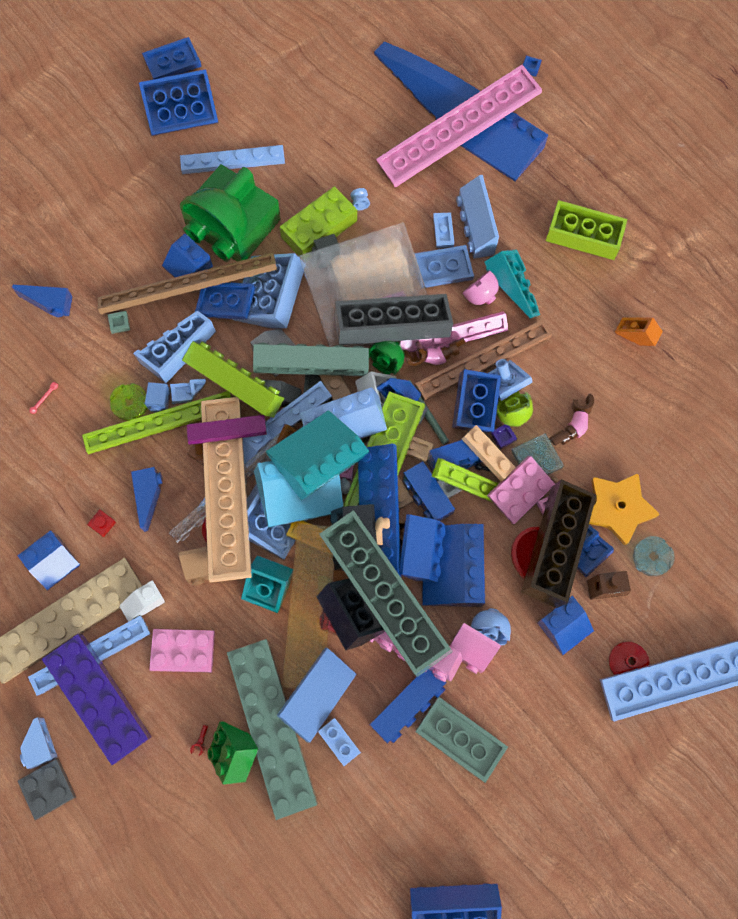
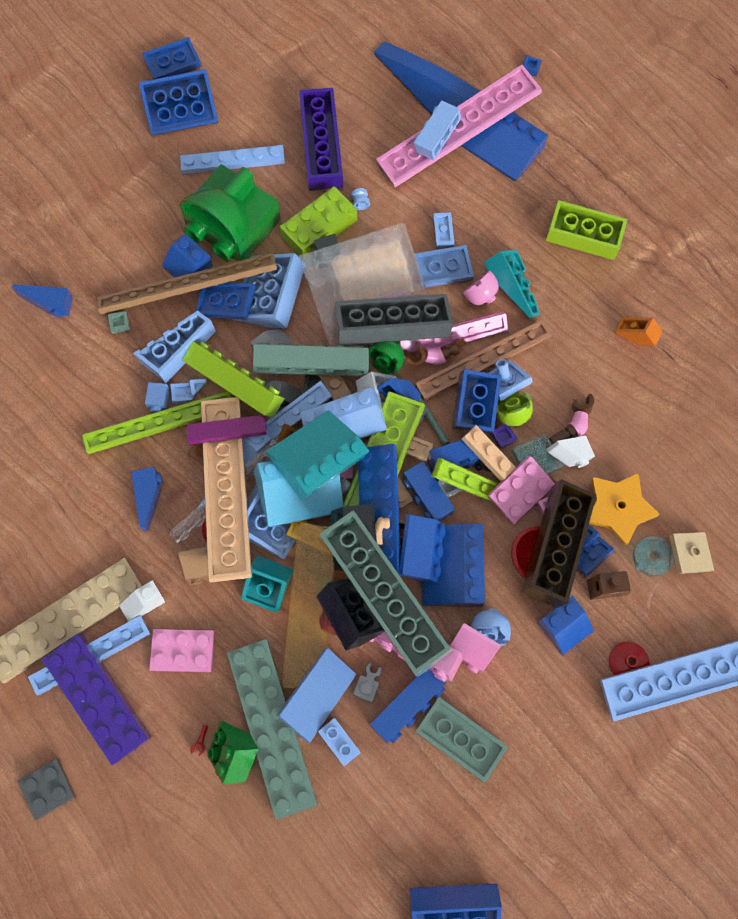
(37, 745): light blue slope -> none
(48, 560): slope -> none
(53, 386): coral hinge -> none
(101, 523): red plate -> none
(128, 392): clear neon green plate -> none
(321, 139): none -> dark purple brick
(366, 686): none -> flat silver plate
(437, 130): none -> light blue brick
(478, 218): light blue slope -> none
(572, 451): none -> white slope
(691, 552): none -> tan plate

